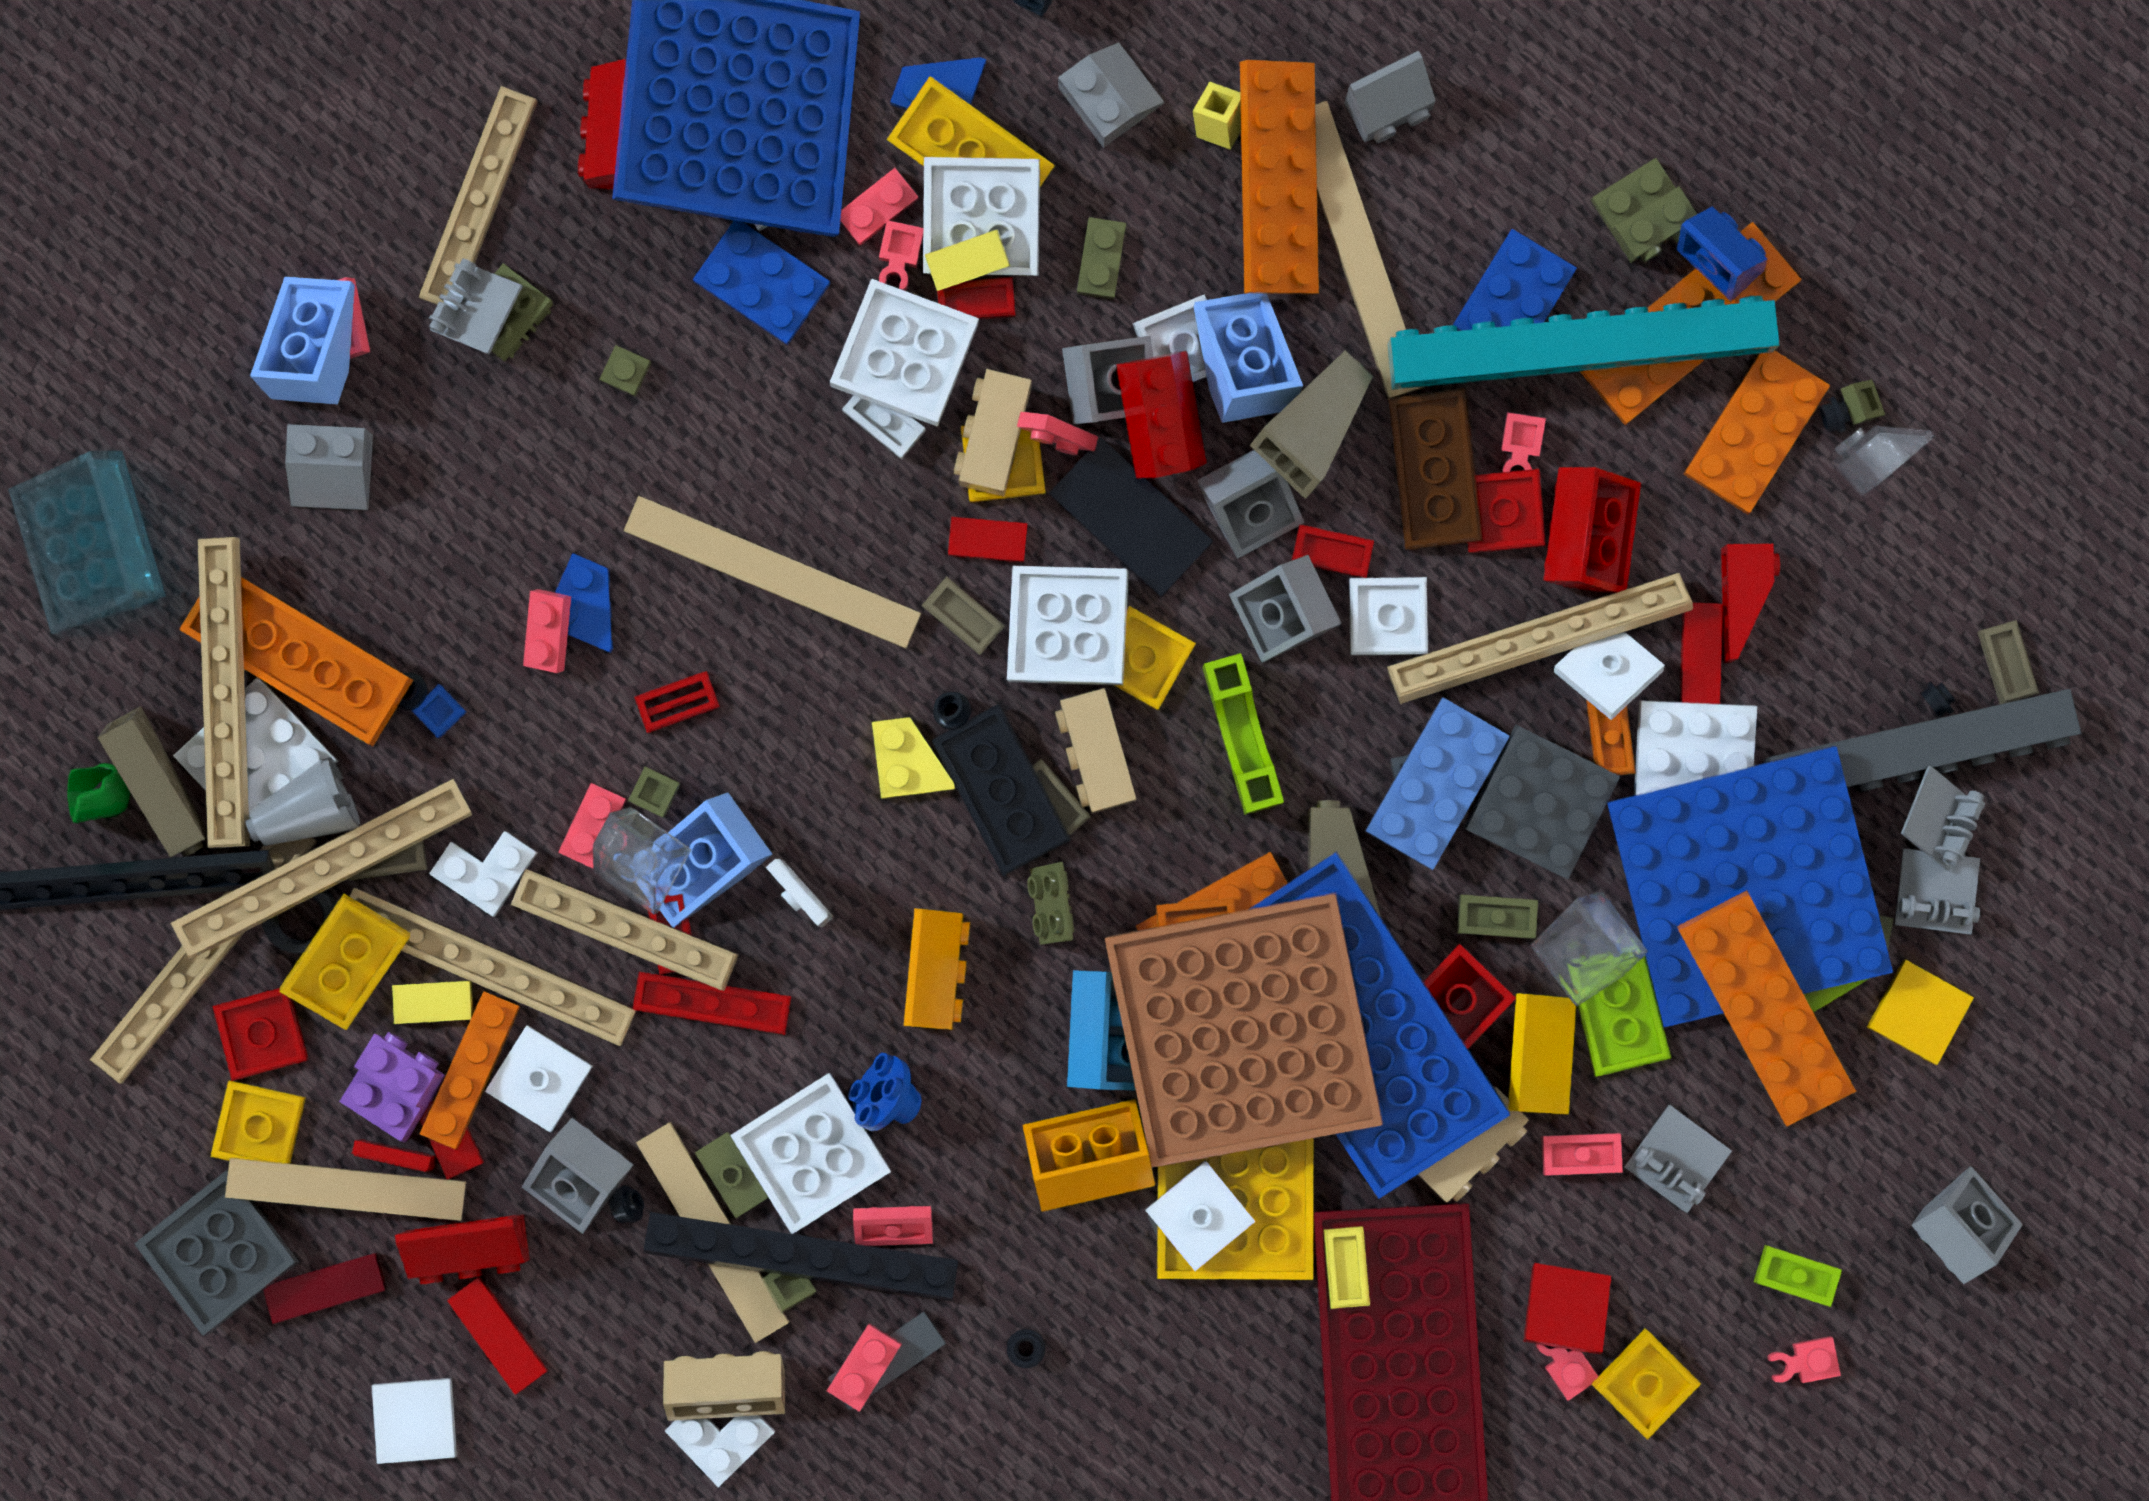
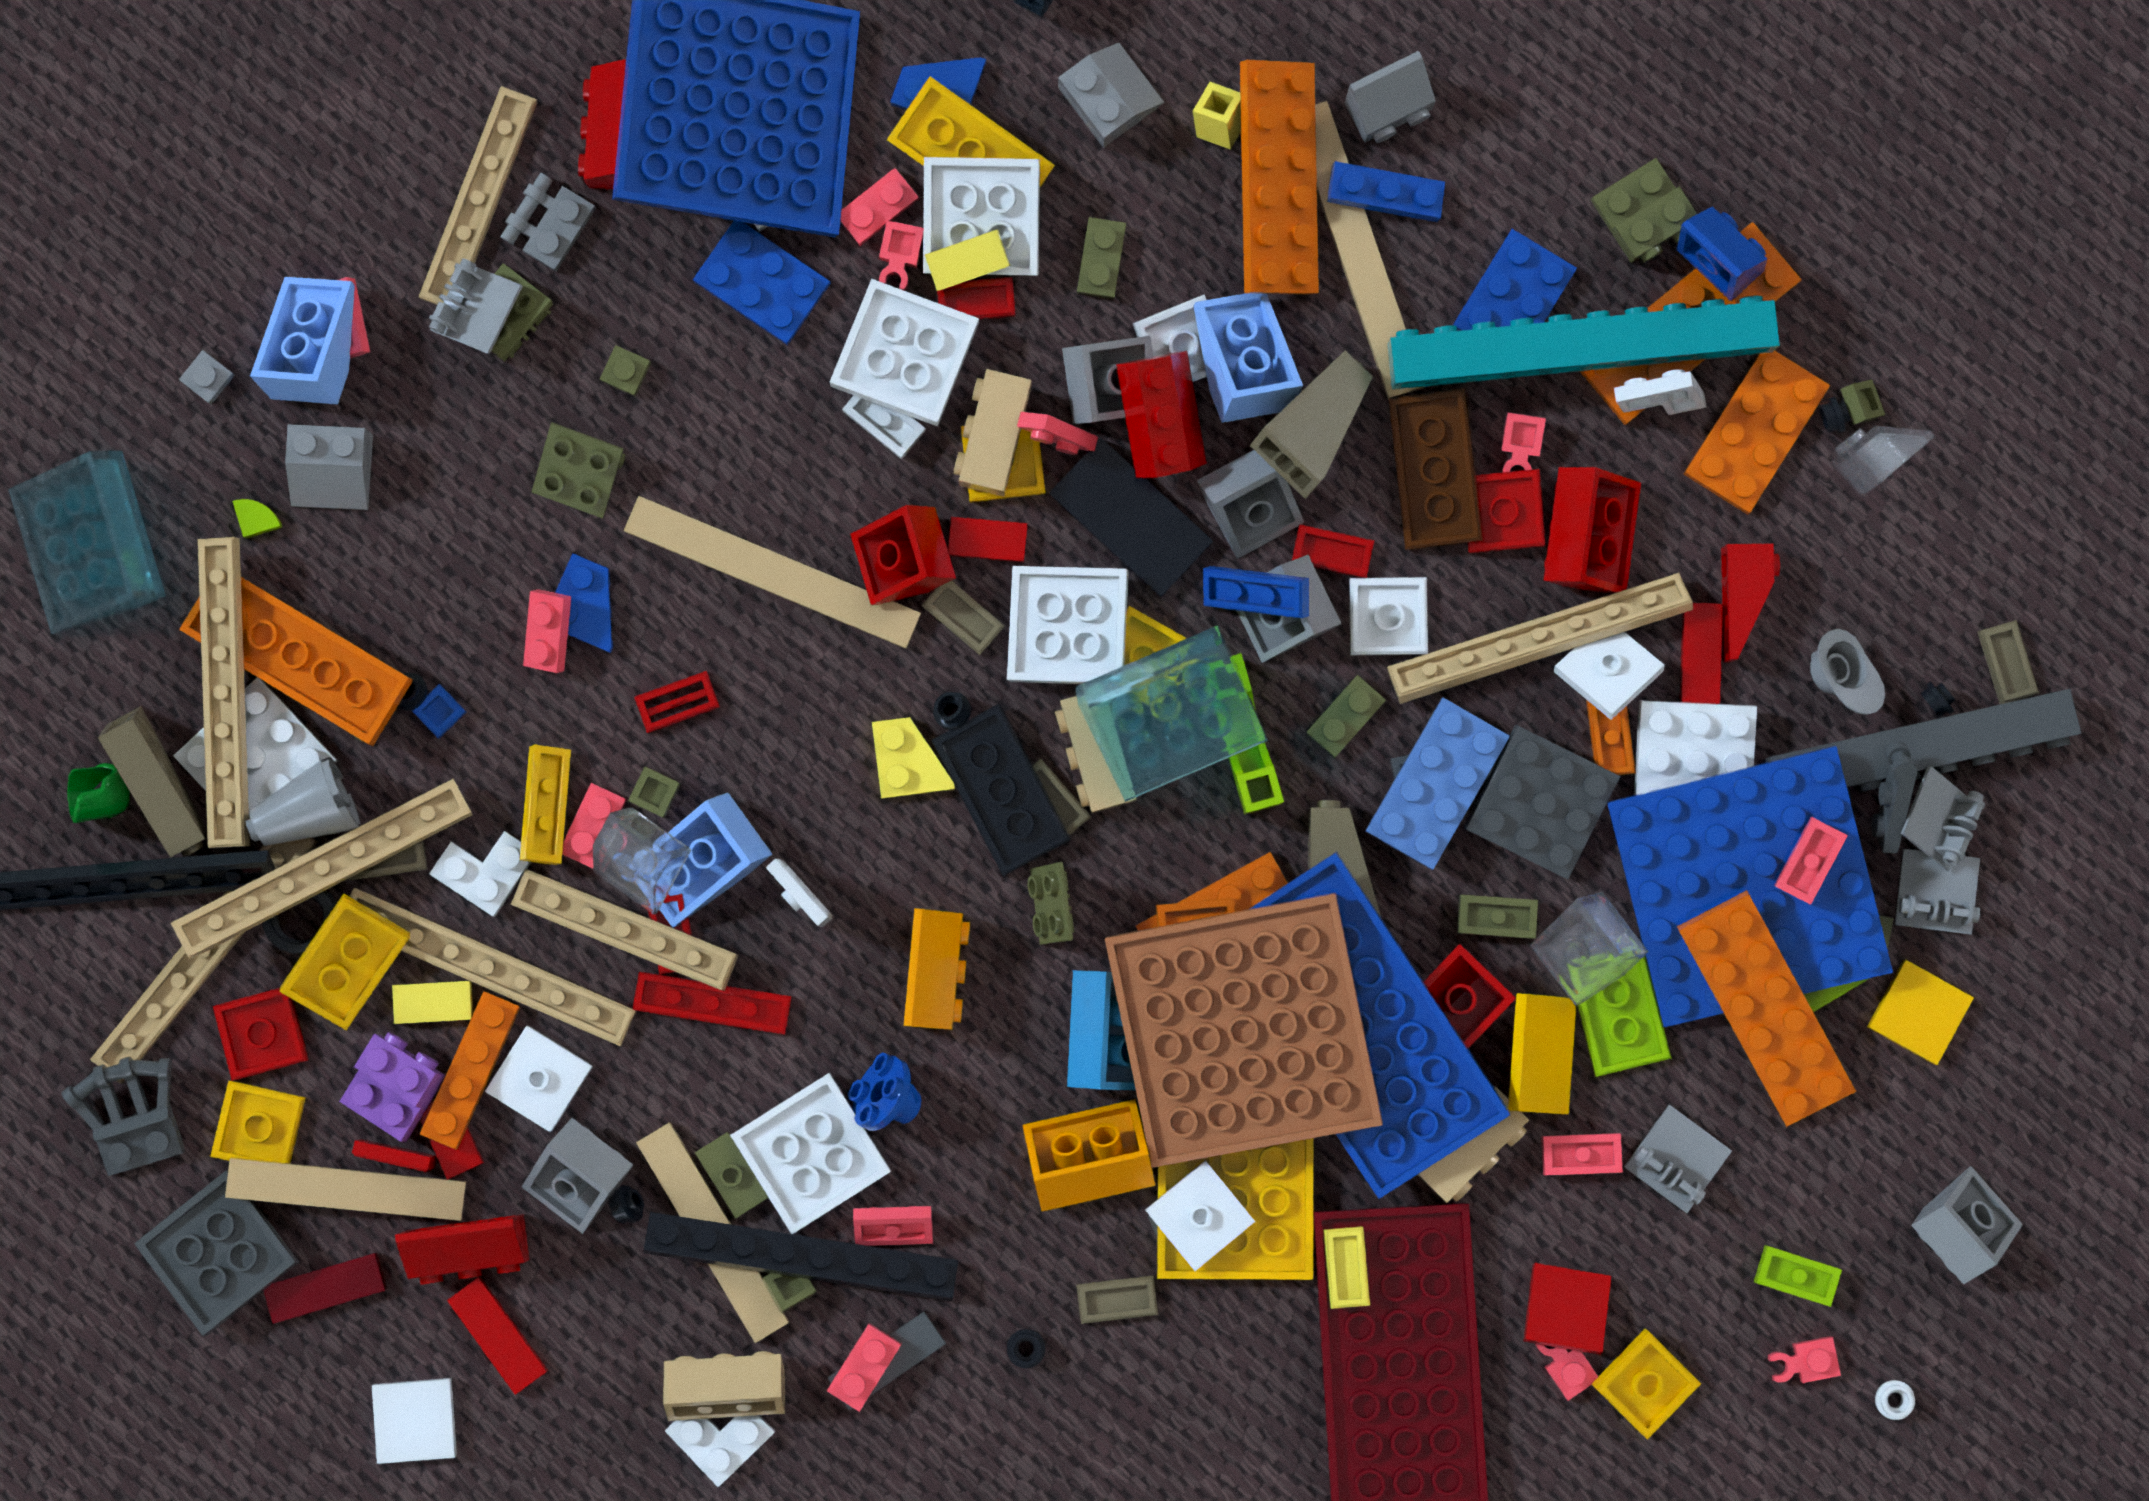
(135, 1138): none -> dark grey plate
(206, 377): none -> light grey plate
(255, 518): none -> lime tile
(545, 805): none -> yellow plate
(557, 229): none -> light grey plate
(577, 470): none -> olive hinge
(903, 554): none -> red slope
(1117, 1299): none -> dark tan tile
(1170, 713): none -> clear light blue slope
(1256, 591): none -> blue tile
(1346, 716): none -> olive plate
(1386, 191): none -> blue plate
(1674, 391): none -> white plate
(1810, 860): none -> coral plate
(1845, 671): none -> light grey piece
(1894, 797): none -> dark grey plate
(1907, 1400): none -> white plate

